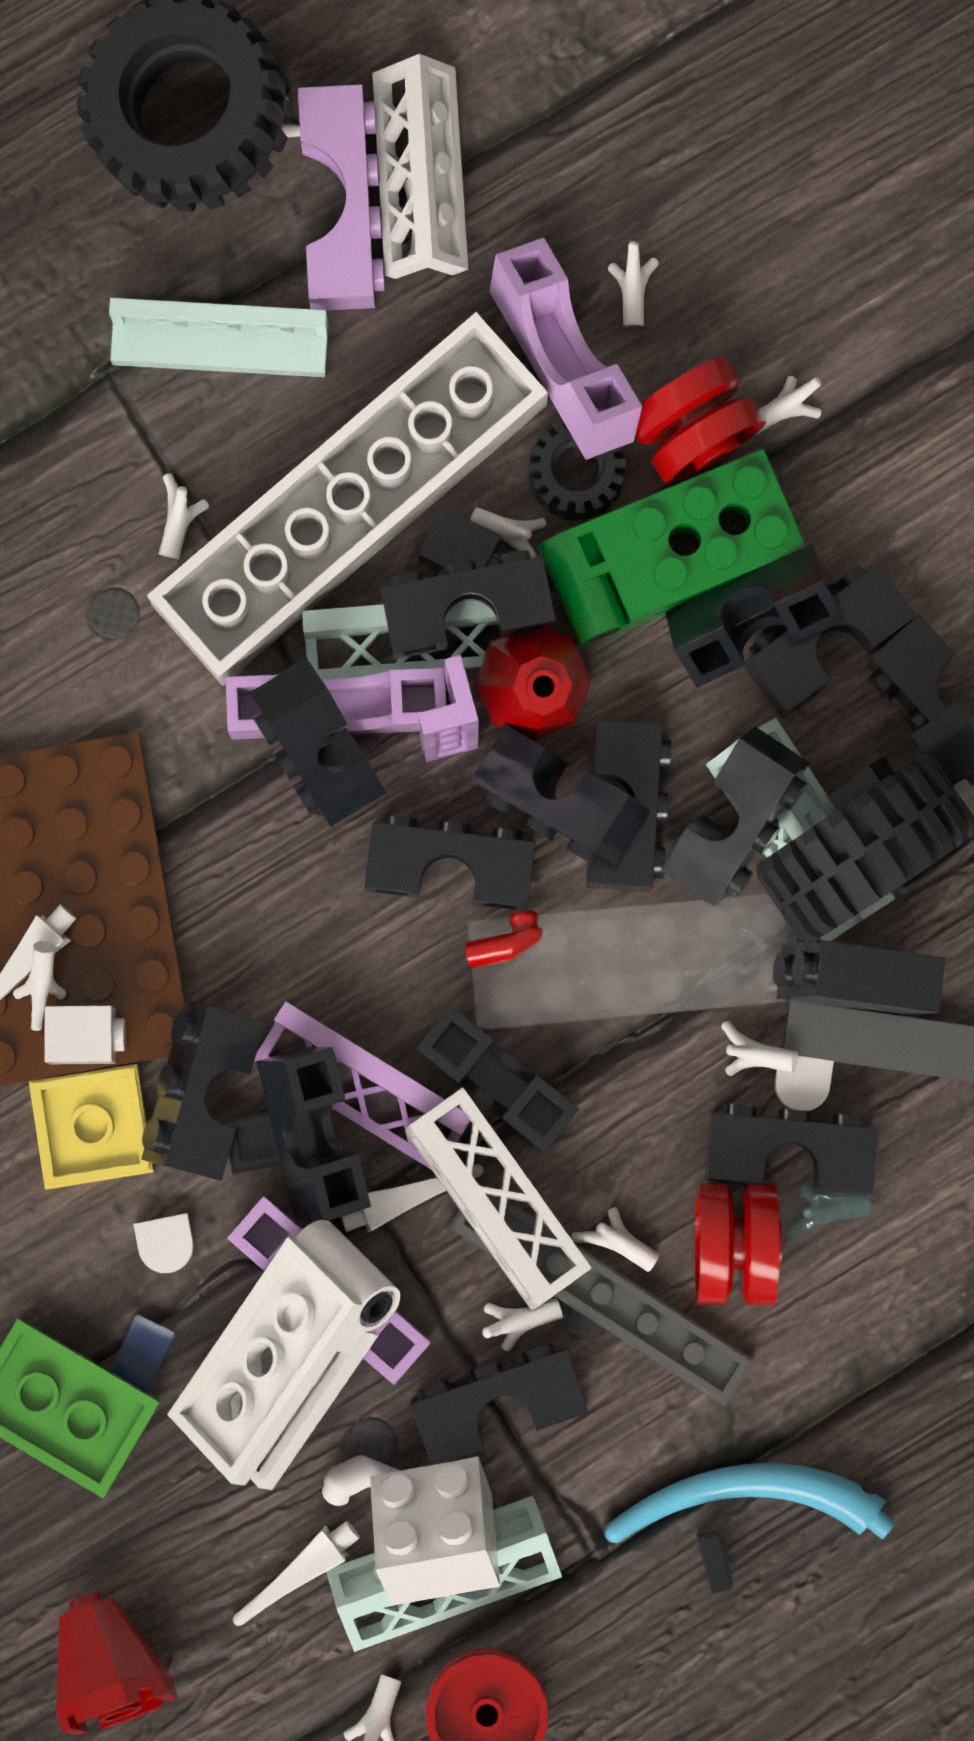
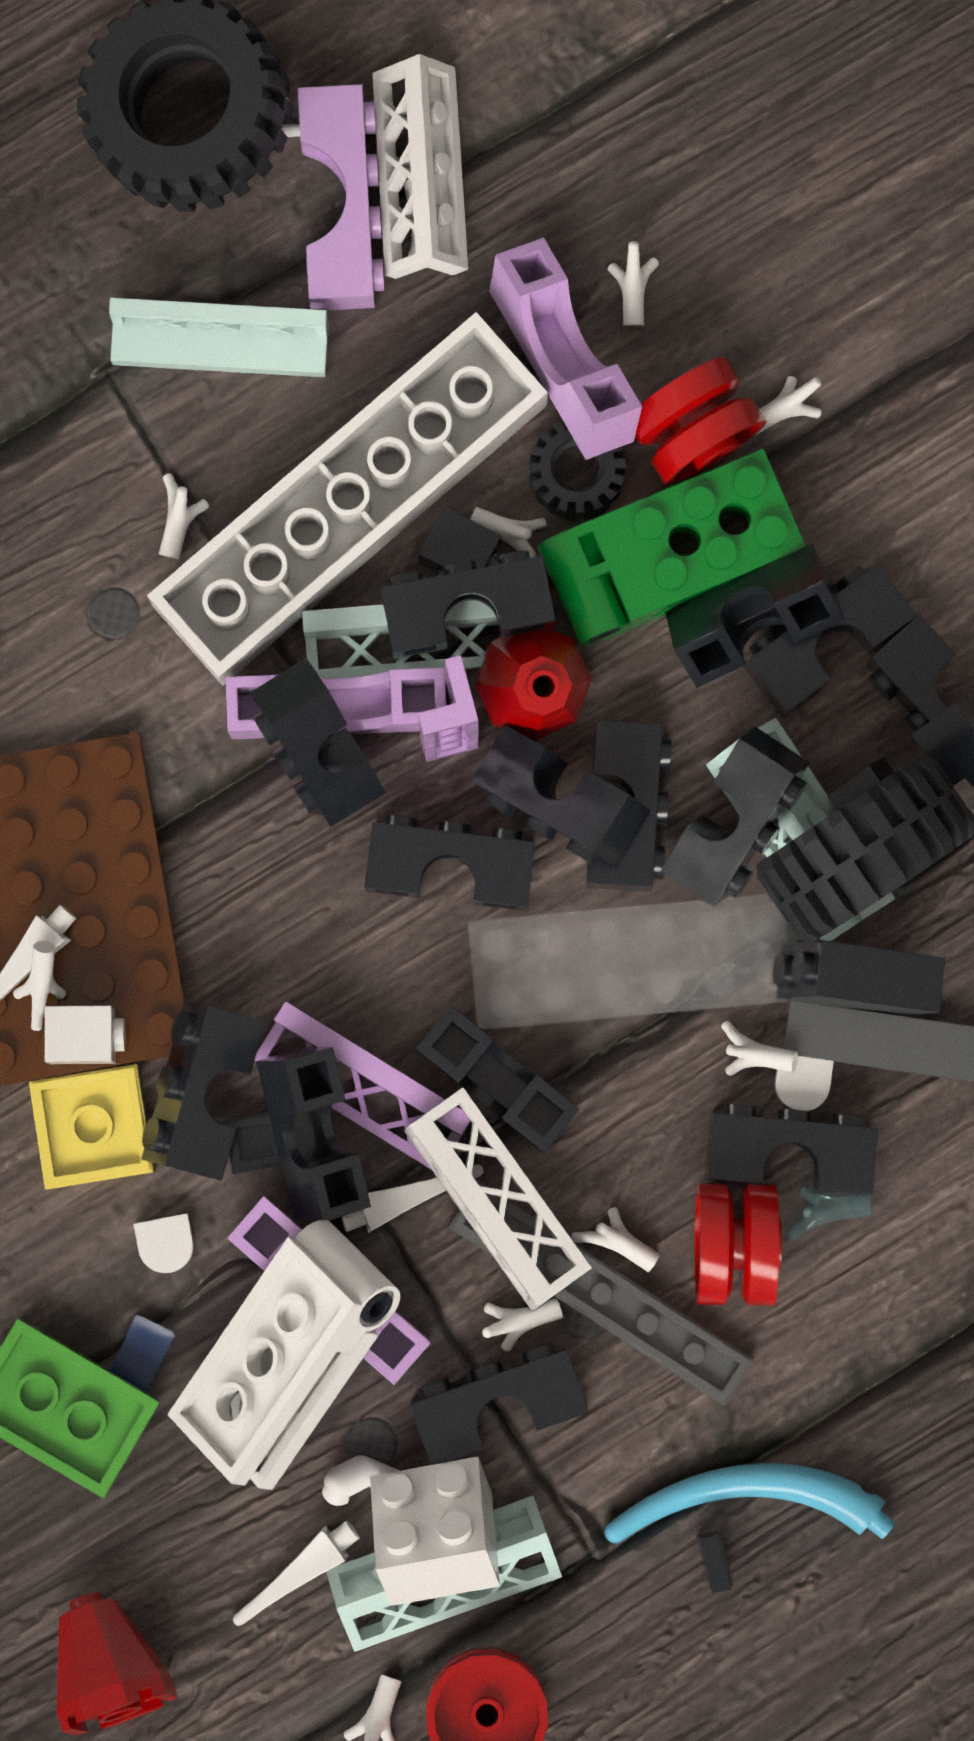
(506, 946): red arm -> none

